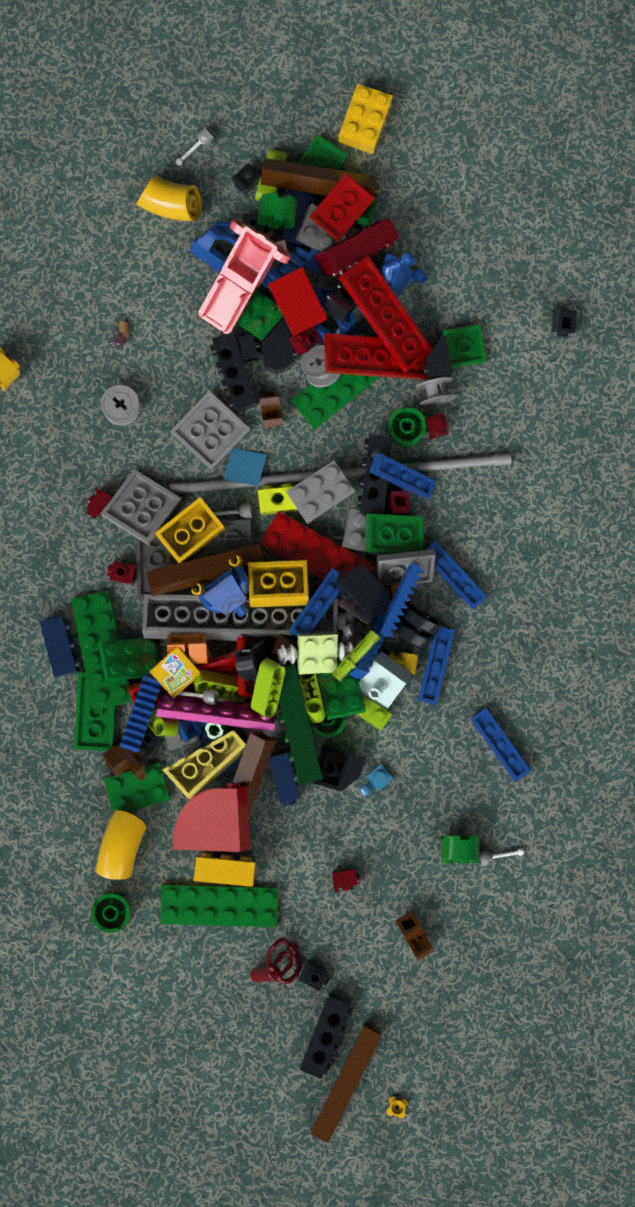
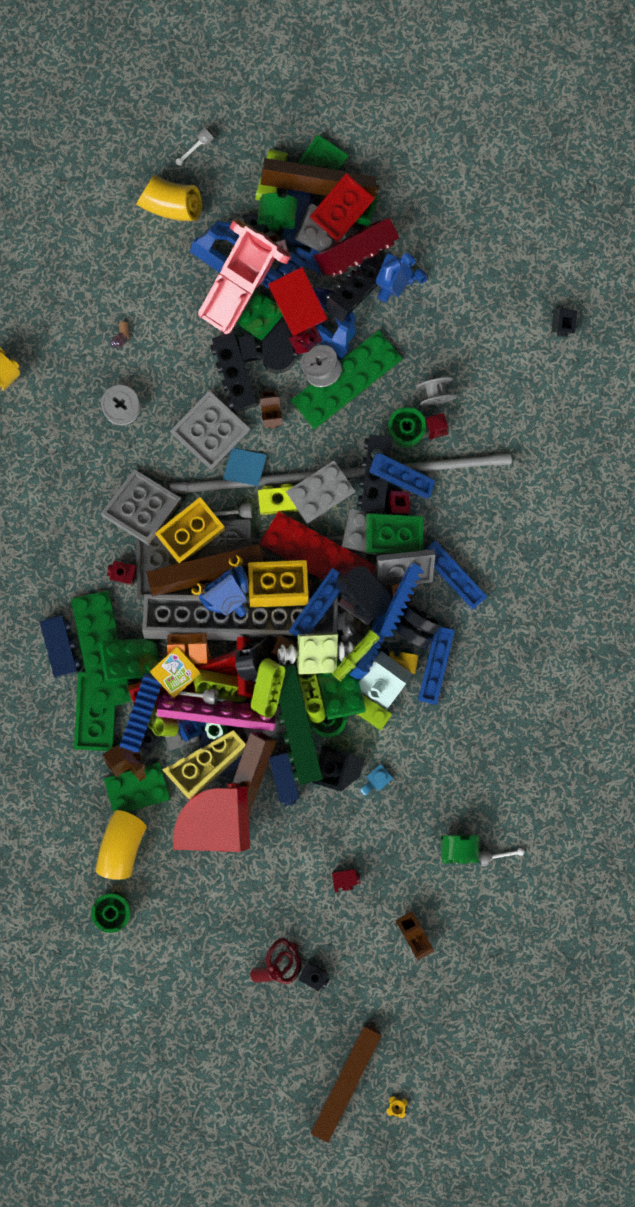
(97, 503): dark red brick -> none
(219, 906): green plate -> none
(225, 869): yellow brick -> none
(244, 184): black brick -> none
(310, 1063): black brick -> none
(365, 119): yellow brick -> none
(365, 357): red plate -> none
(385, 313): red plate -> none
(438, 361): black slope -> none
(465, 346): green plate -> none
(500, 745): blue gear -> none

